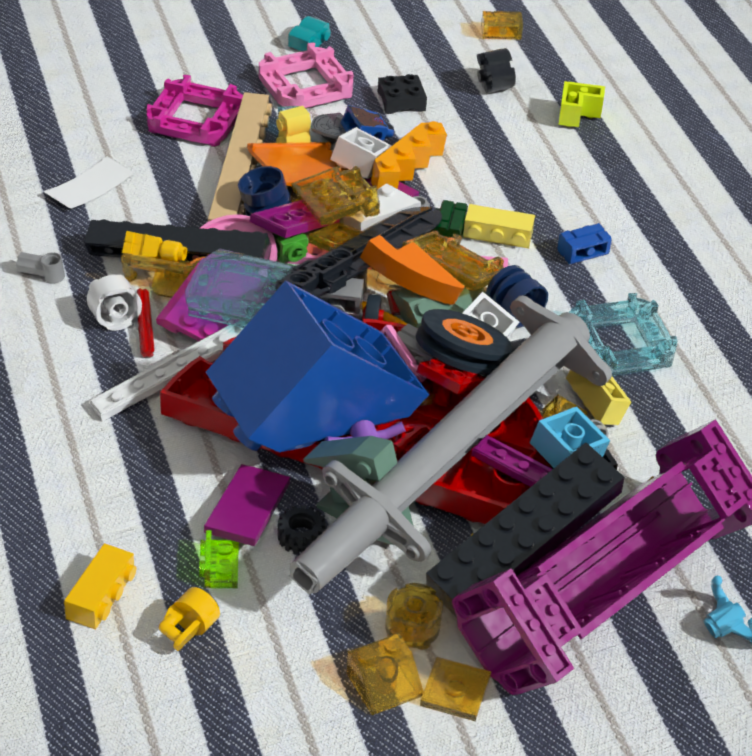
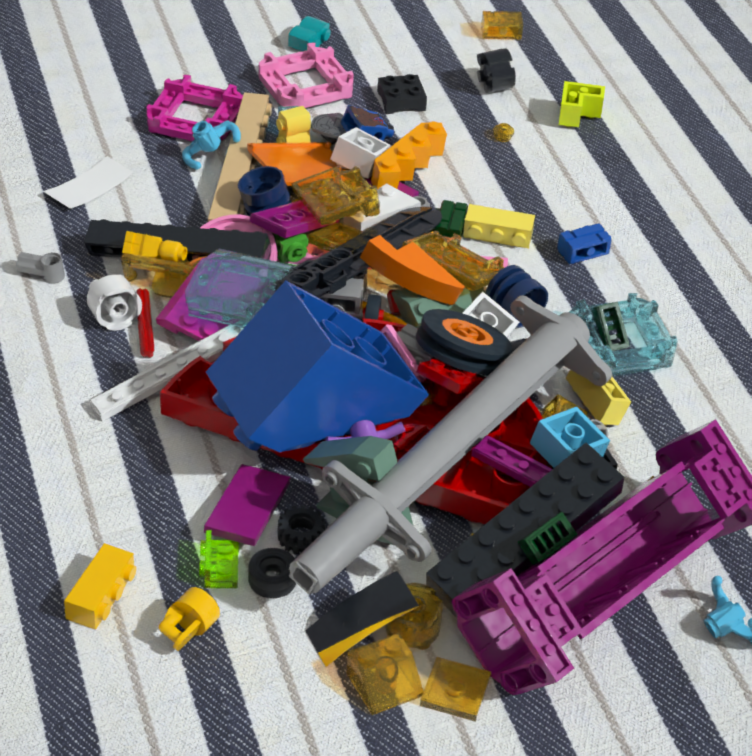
(208, 139): none -> medium azure piece
(267, 585): none -> black tyre
(360, 616): none -> black sticker
(503, 132): none -> clear yellow plate
(530, 548): none -> dark green slope
(616, 317): none -> dark green slope

